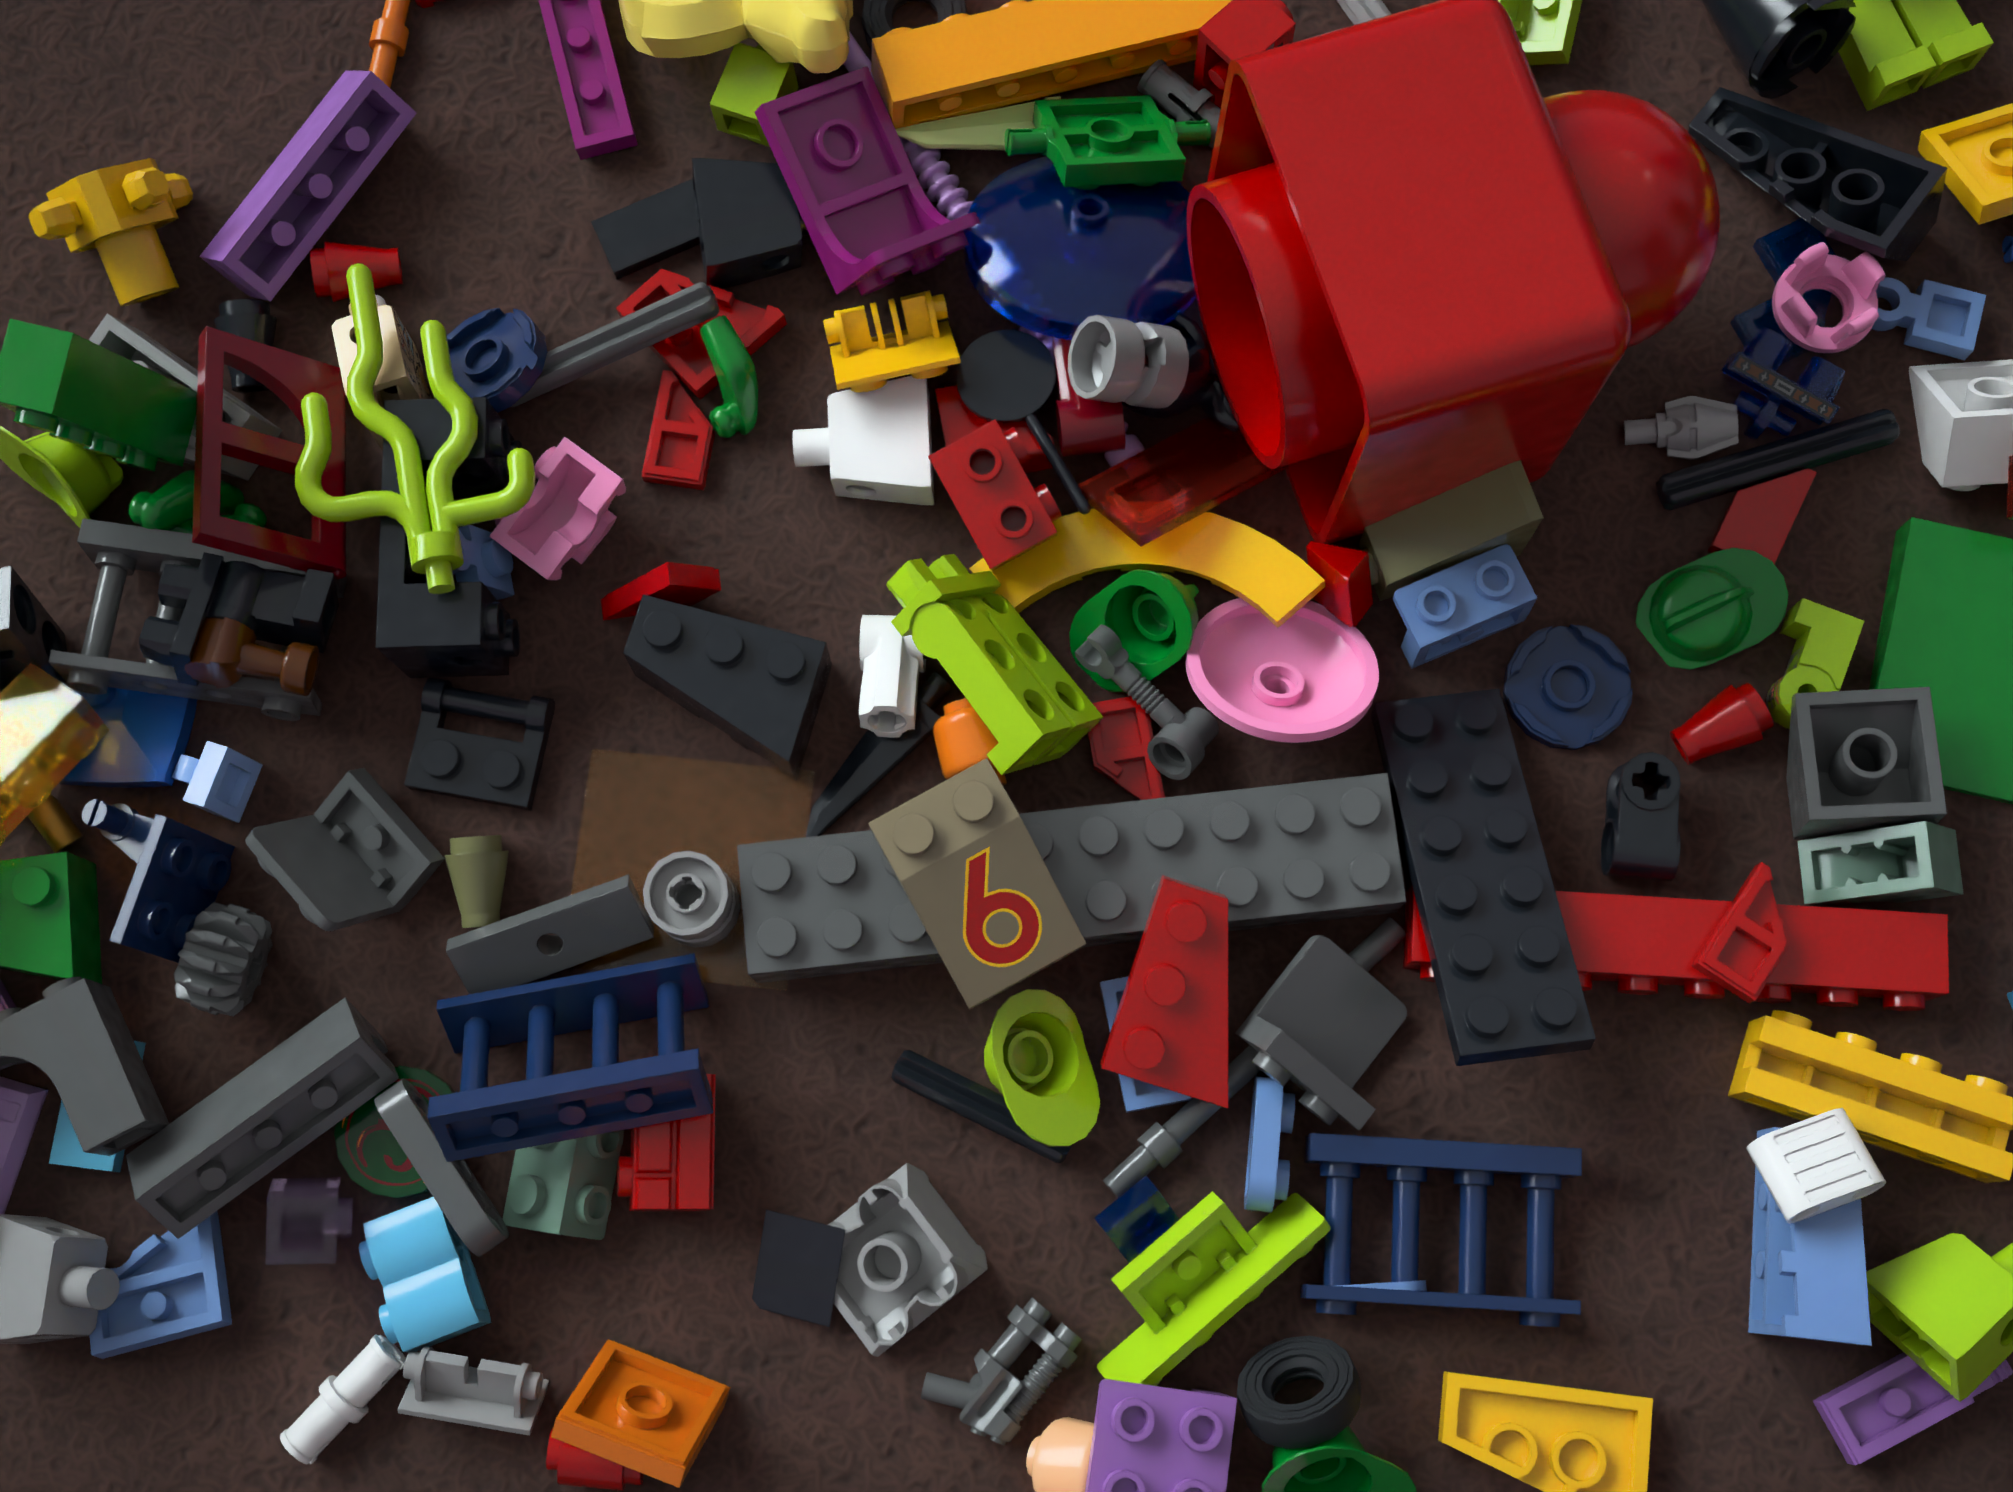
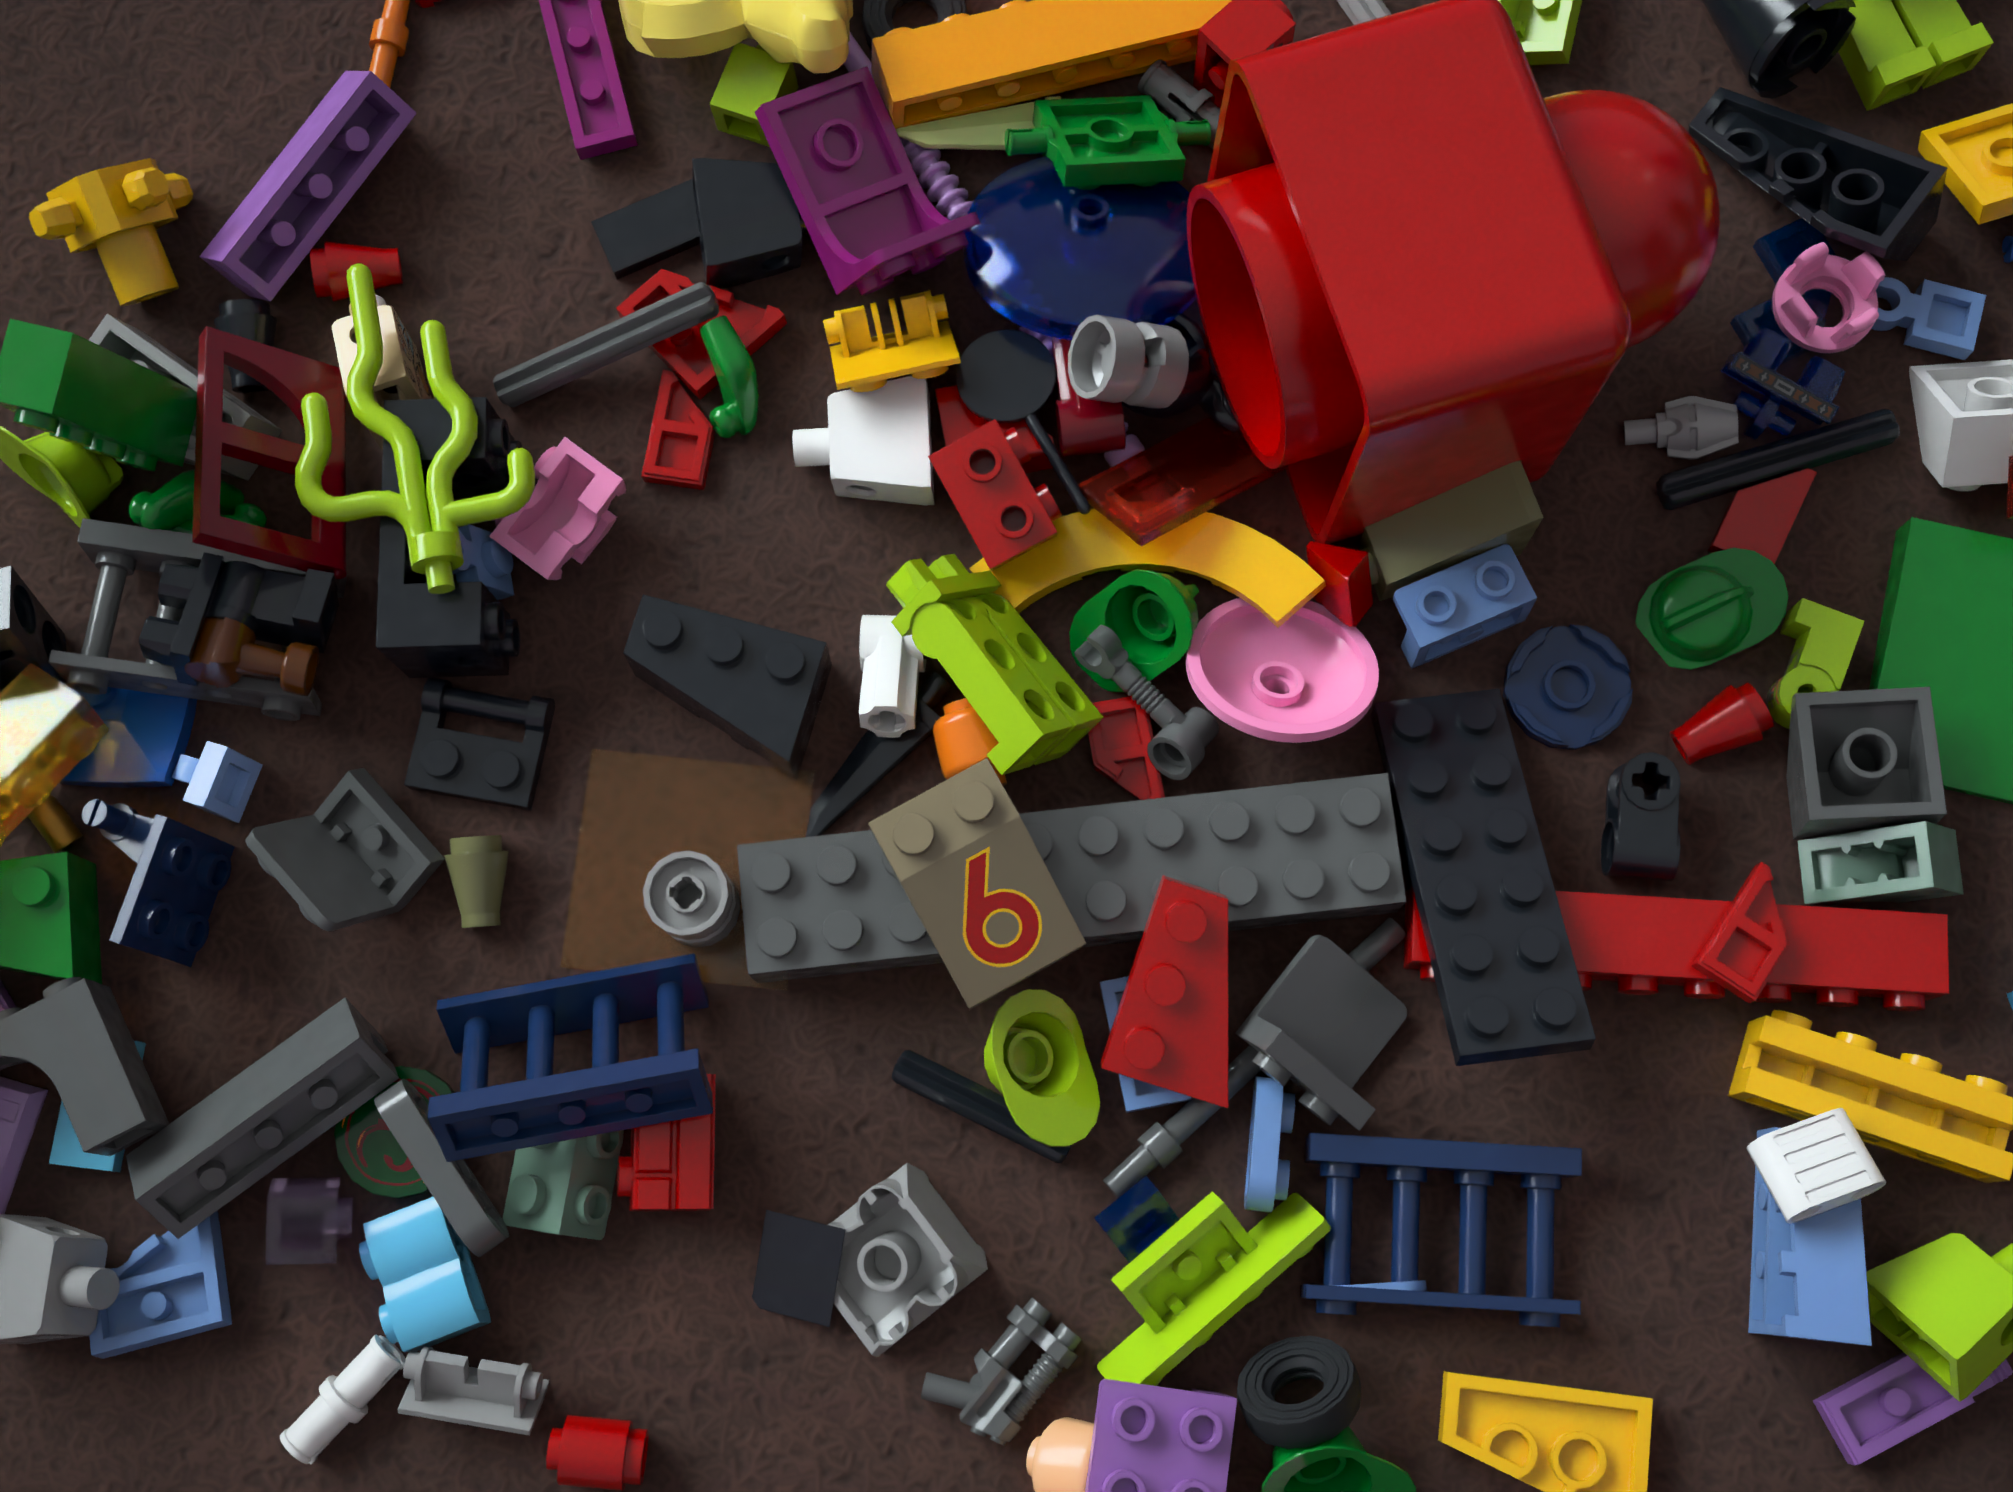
(223, 959): dark grey gear -> none
(497, 356): dark blue tile -> none
(522, 951): dark grey tile -> none
(641, 1413): orange plate -> none
(670, 581): red tile -> none

